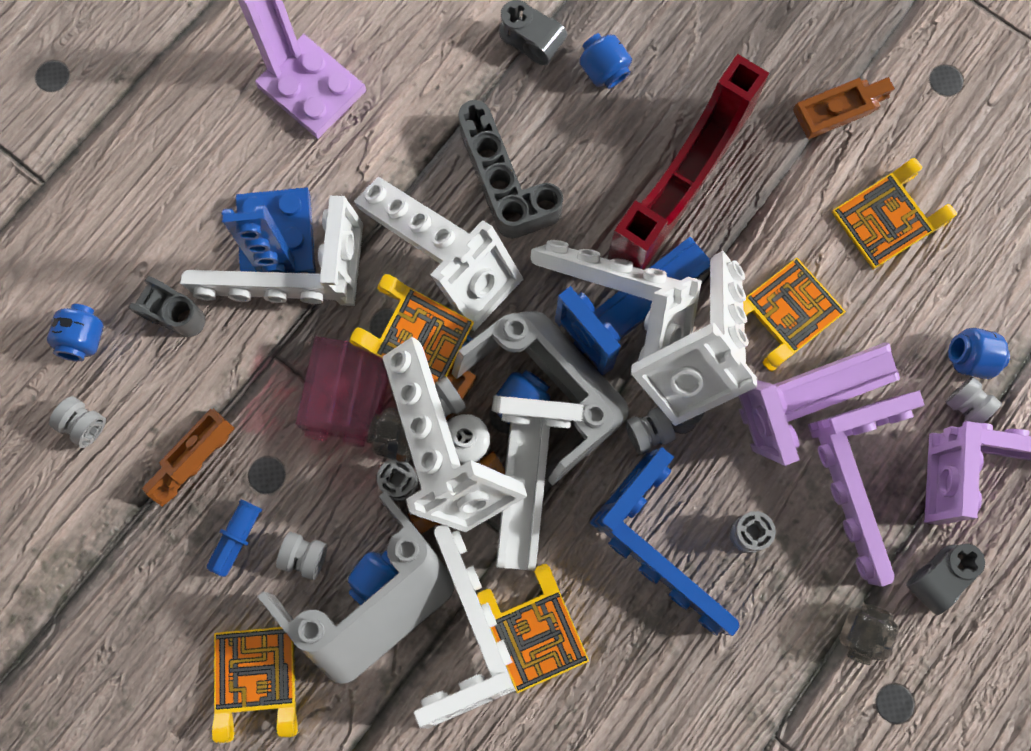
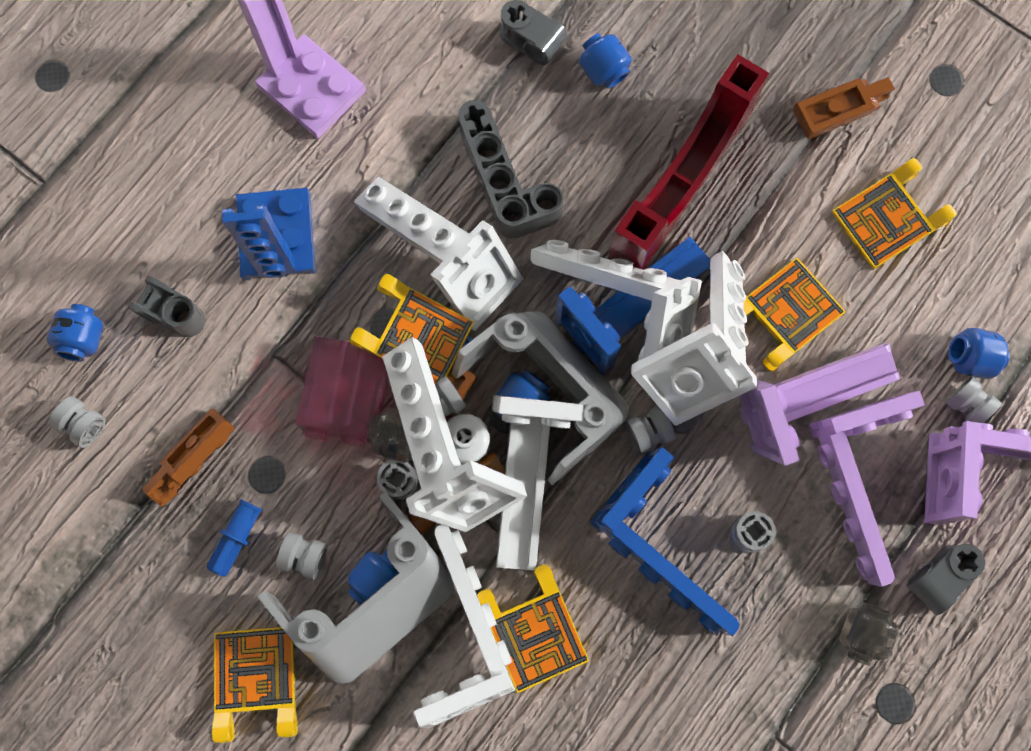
(336, 257): white bracket -> none

